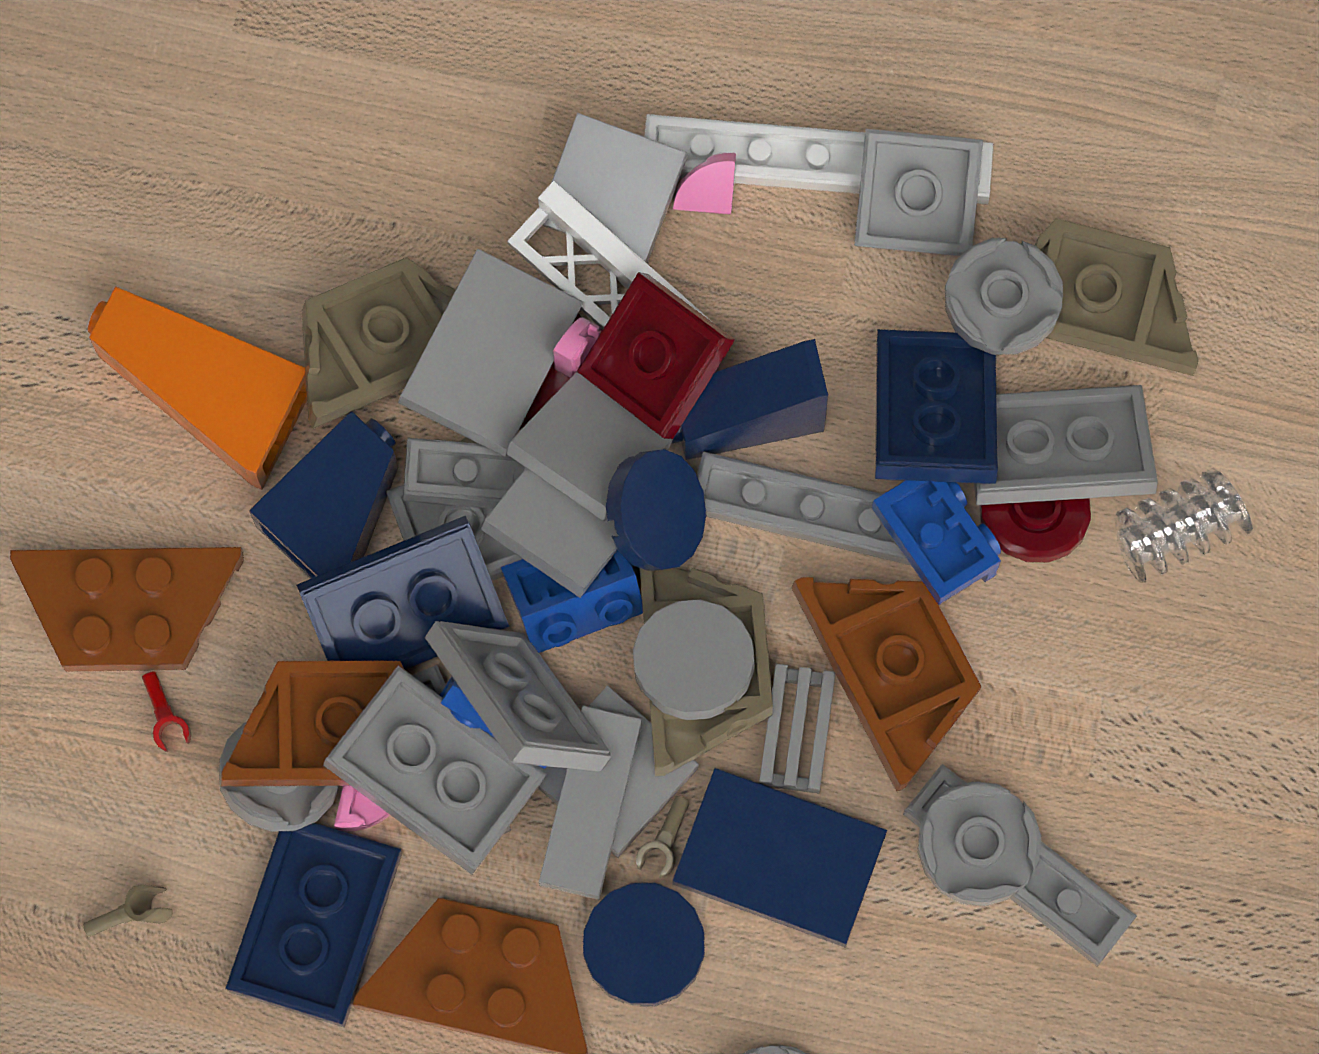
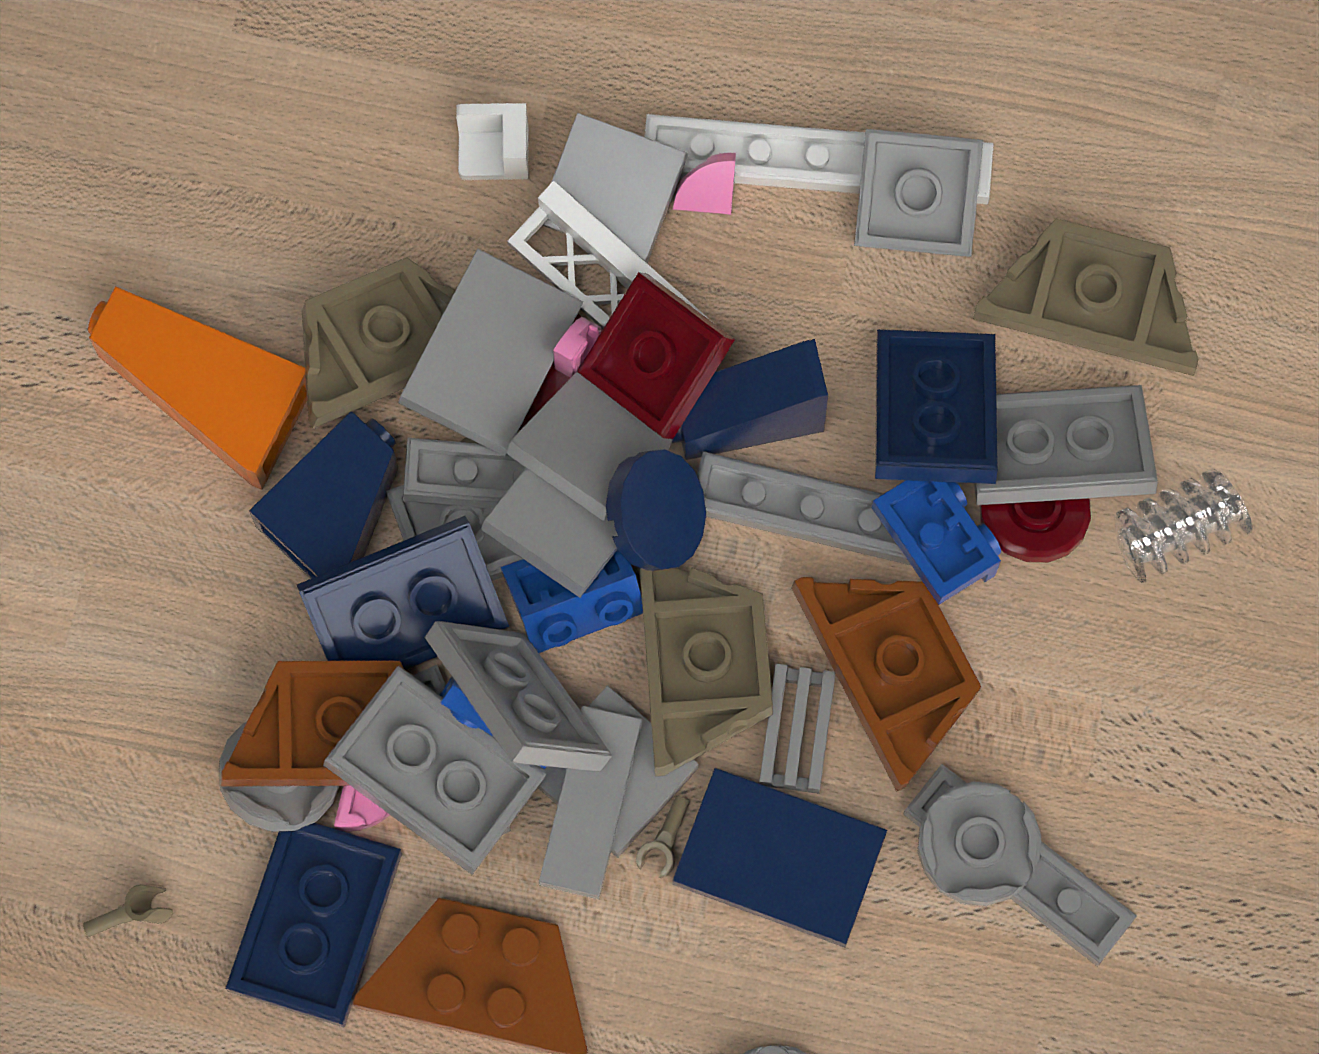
(126, 604): dark orange wing -> none
(163, 711): red hand -> none
(493, 141): none -> white panel
(643, 944): dark blue tile -> none
(693, 659): light grey tile -> none
(1003, 296): light grey tile -> none

